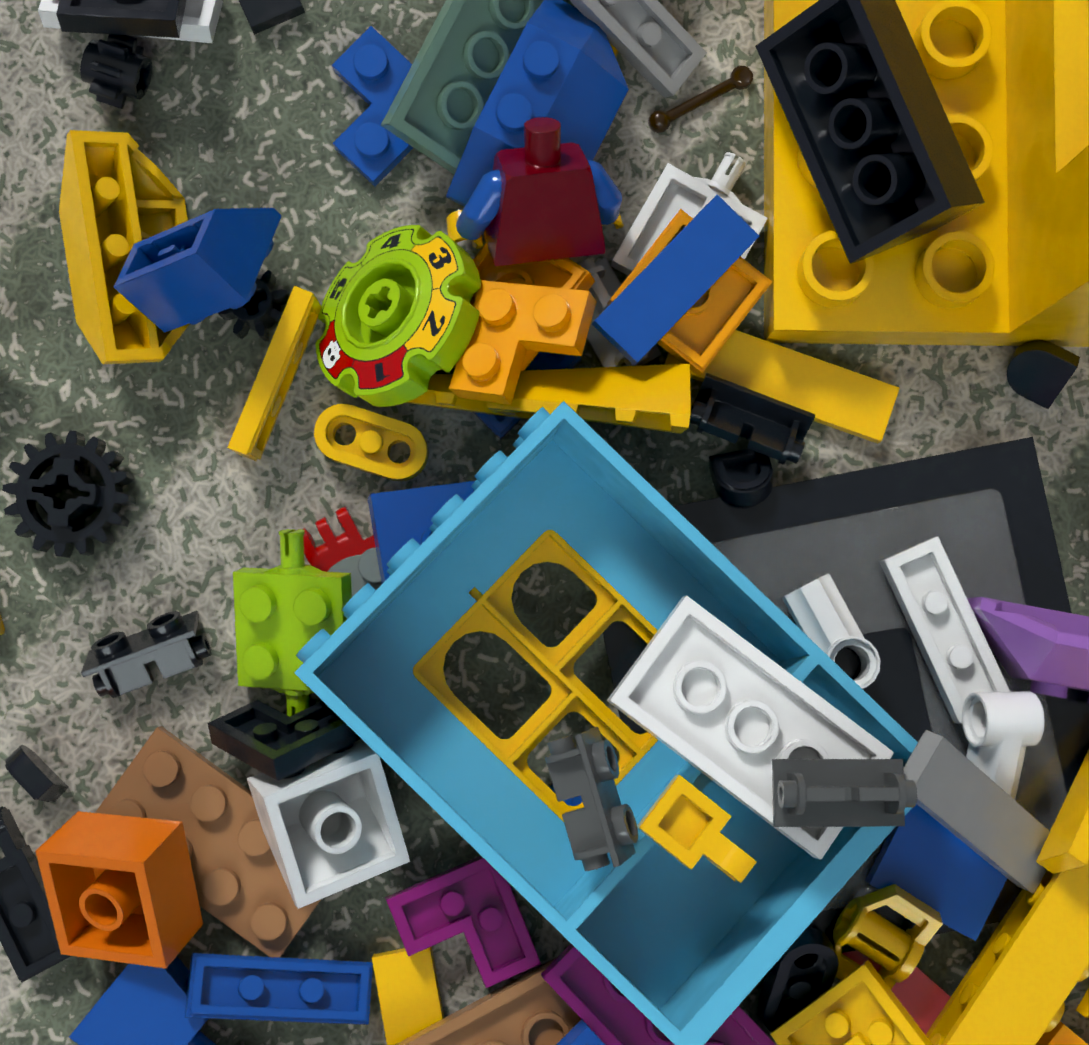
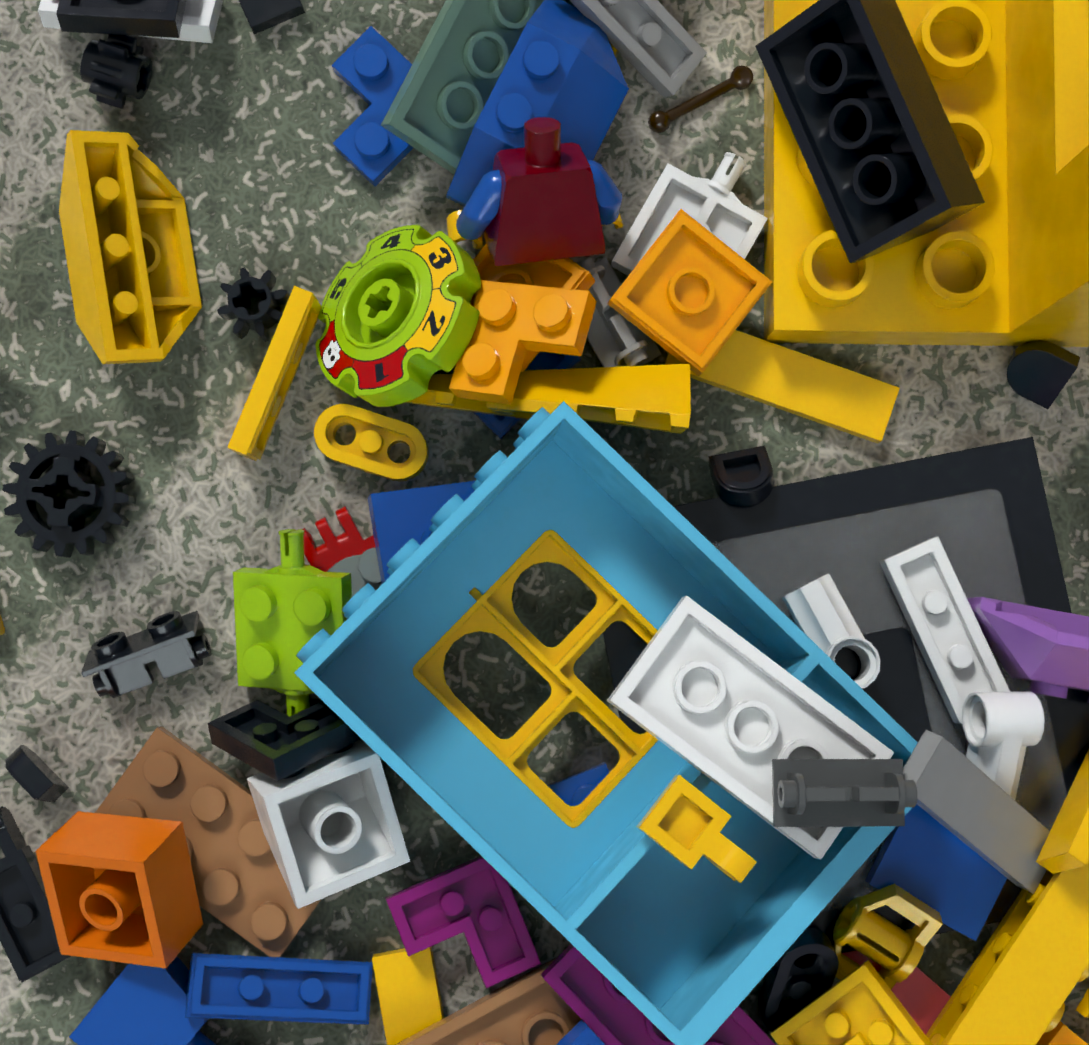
(198, 266): blue slope -> none
(603, 822): dark grey hinge -> none
(675, 280): blue tile -> none
(737, 411): black hinge -> none

